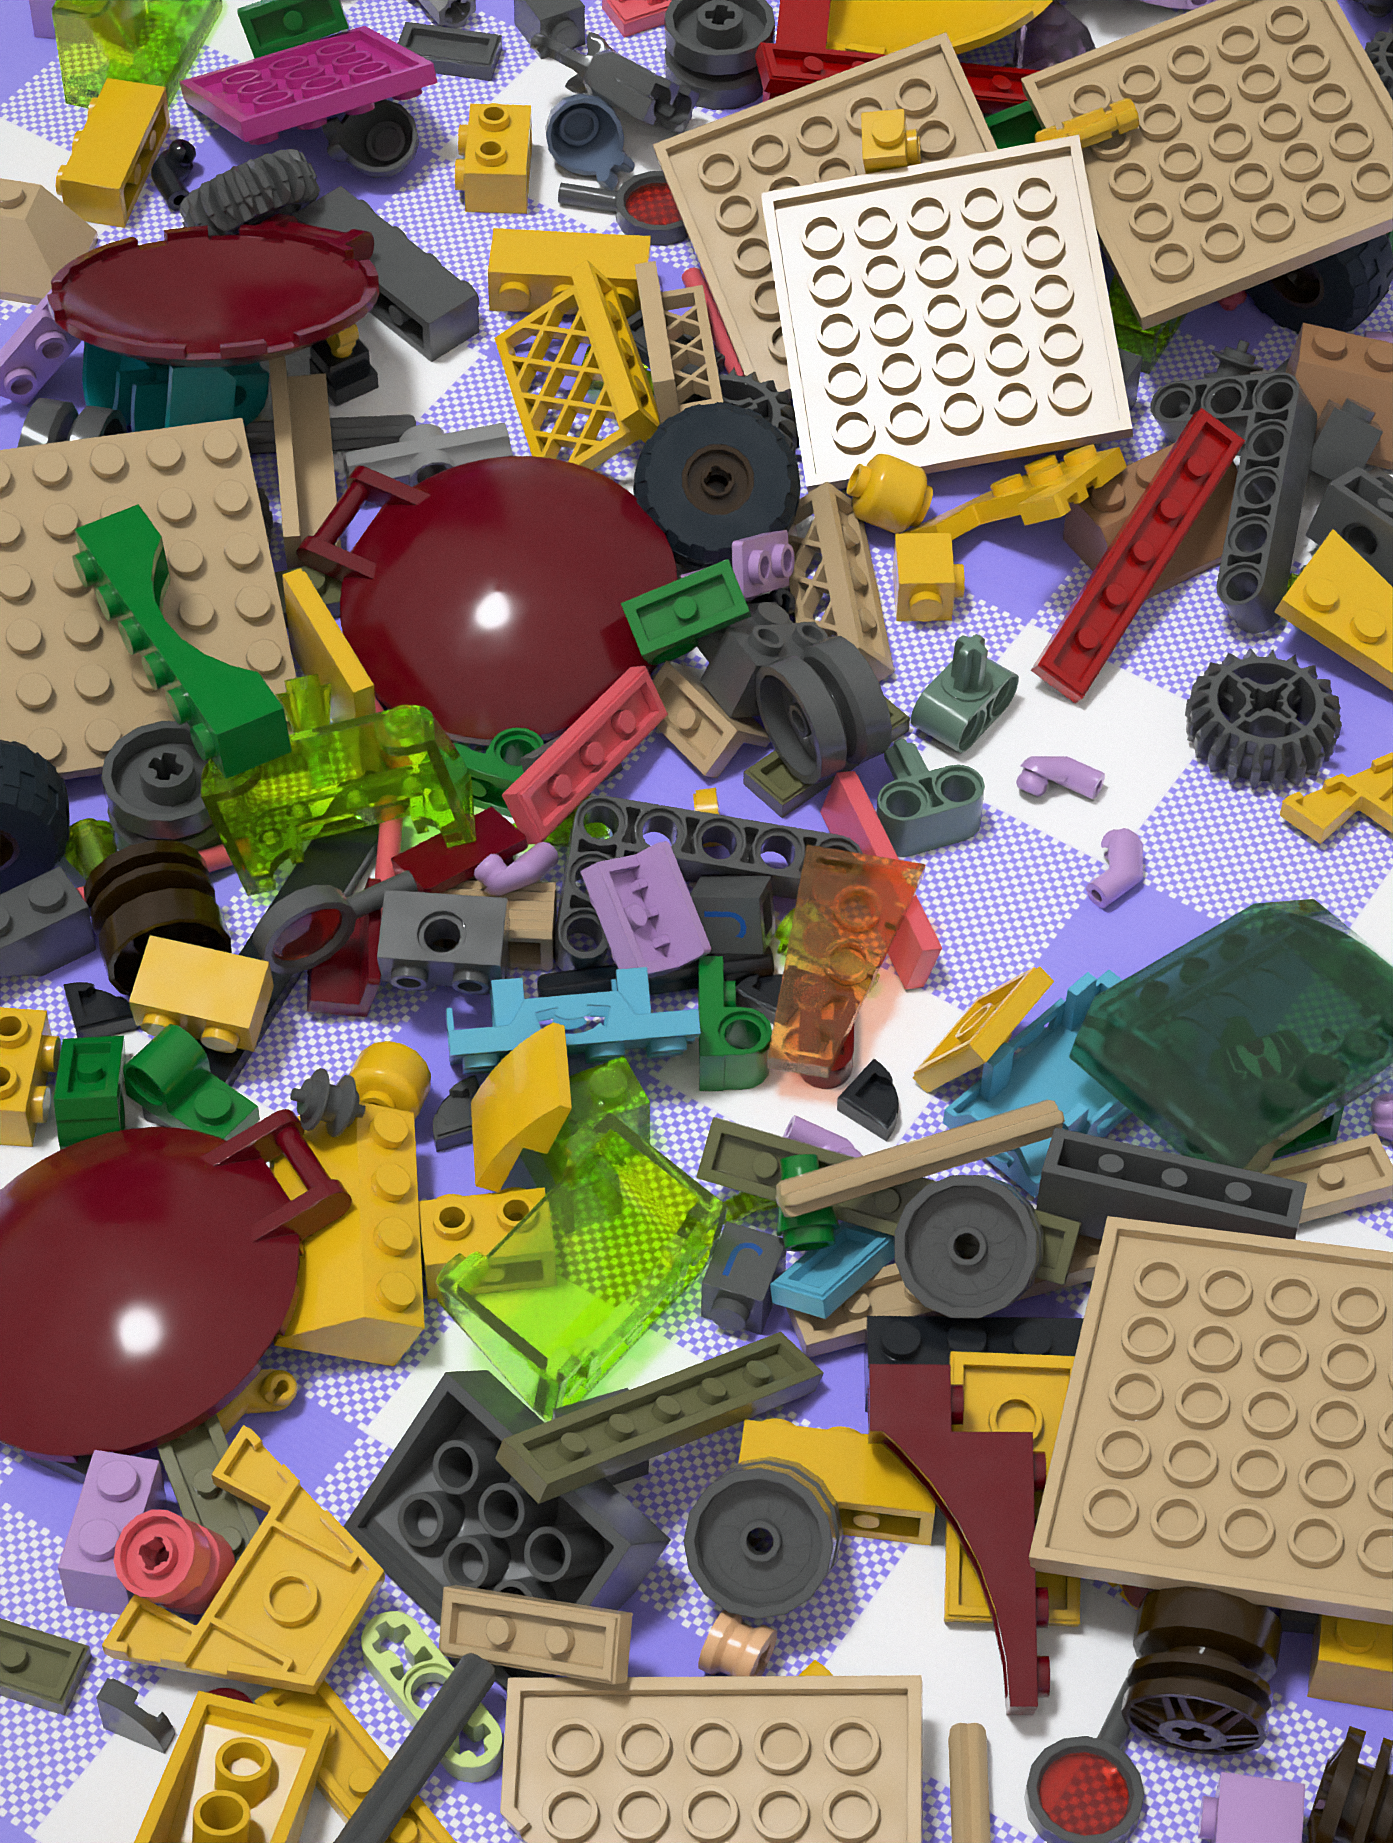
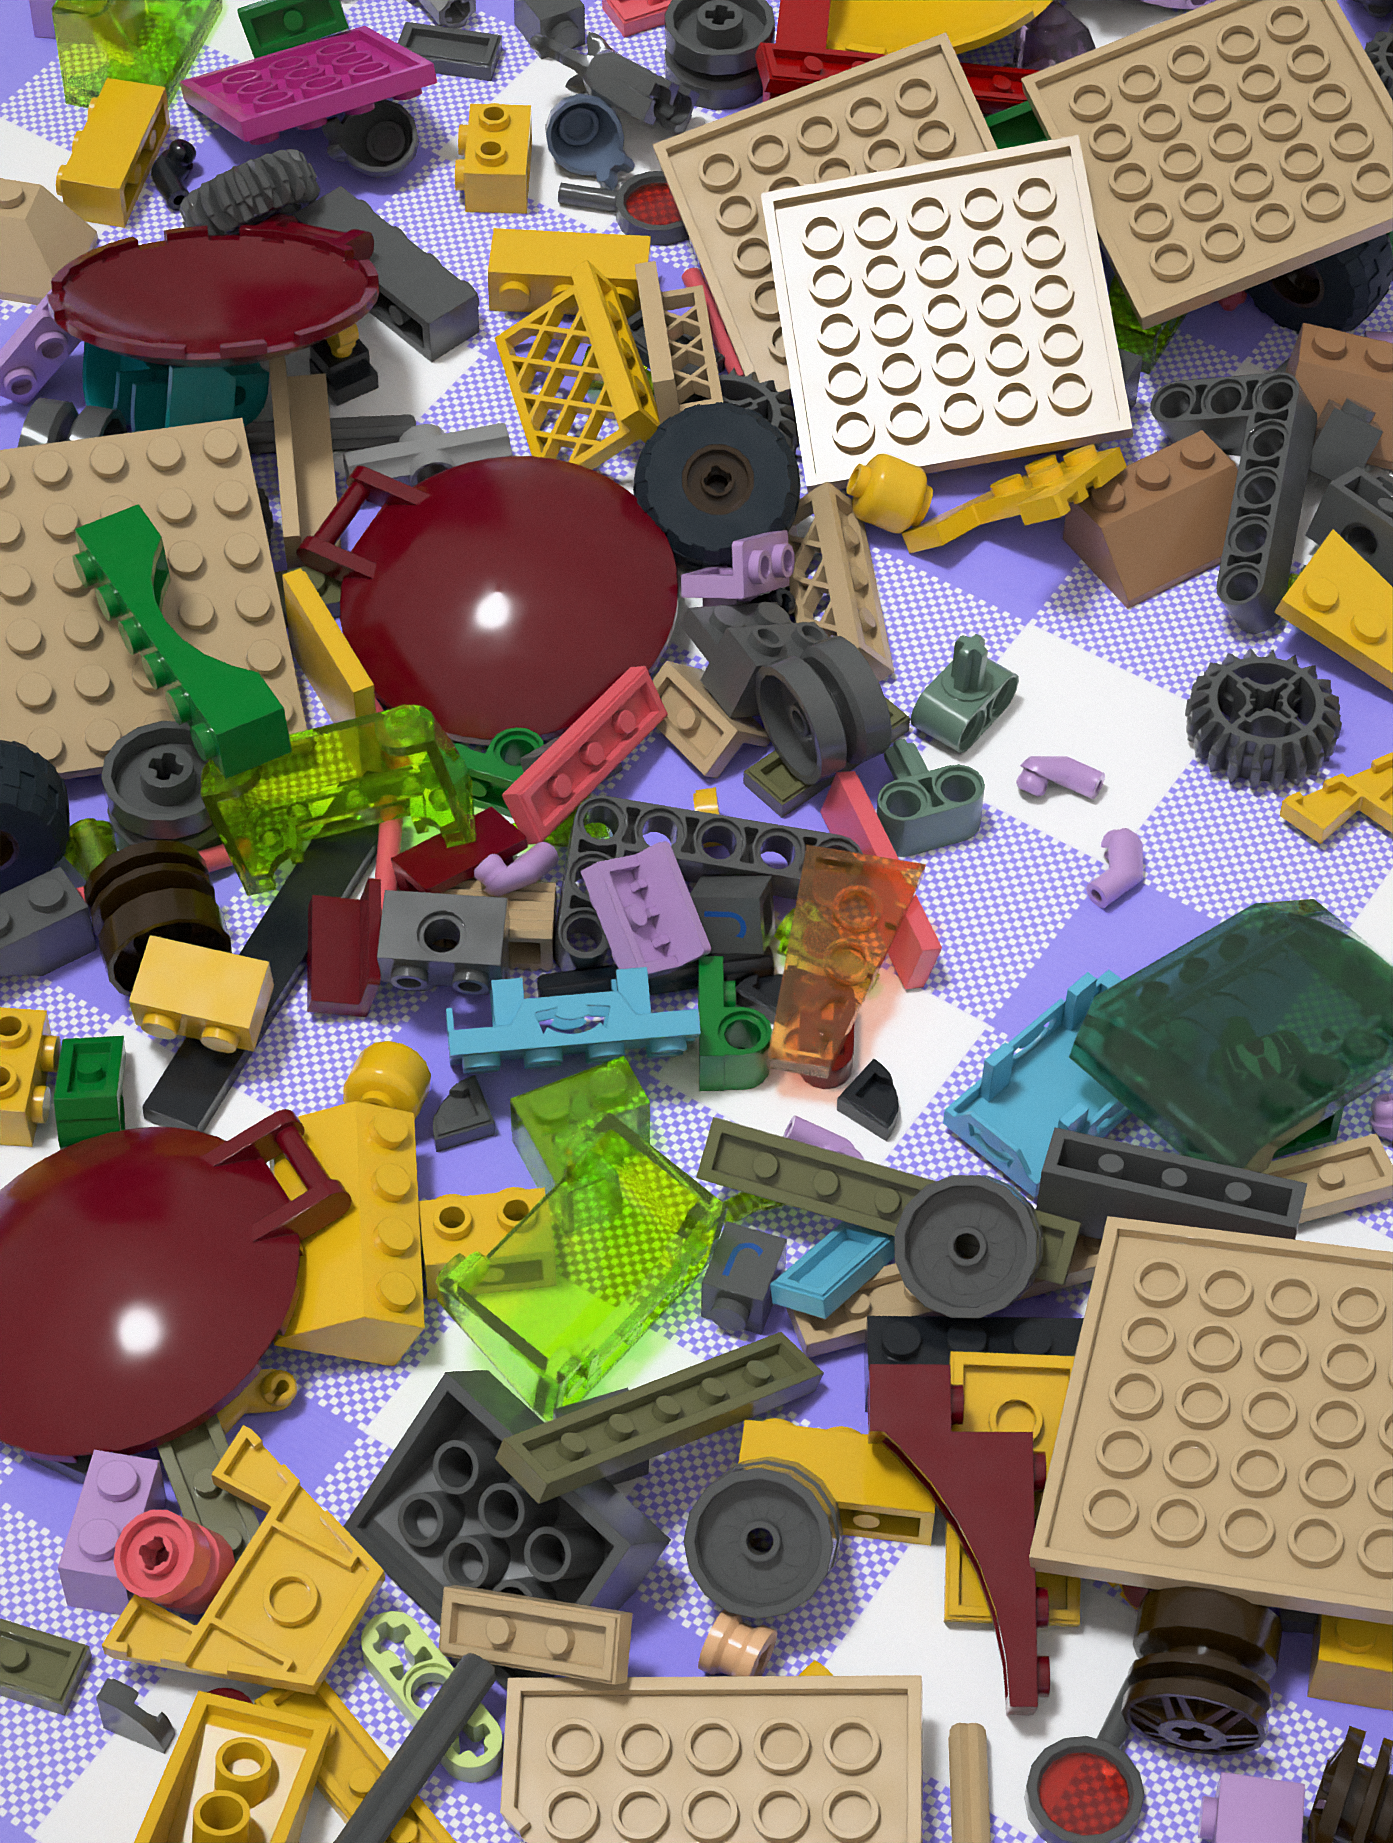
(97, 1011): black tile -> none
(177, 1086): green plate -> none
(306, 702): clear neon green cone -> none
(317, 923): dark grey piece -> none
(327, 1102): dark grey wheel -> none
(520, 1105): yellow slope -> none
(677, 614): green plate -> none
(808, 1230): green cone -> none
(888, 142): yellow brick -> none
(918, 1158): tan axle -> none
(925, 577): yellow brick -> none
(982, 1029): yellow plate -> none
(1096, 125): yellow axle -> none
(1137, 556): red tile -> none
(1234, 362): dark grey wheel -> none

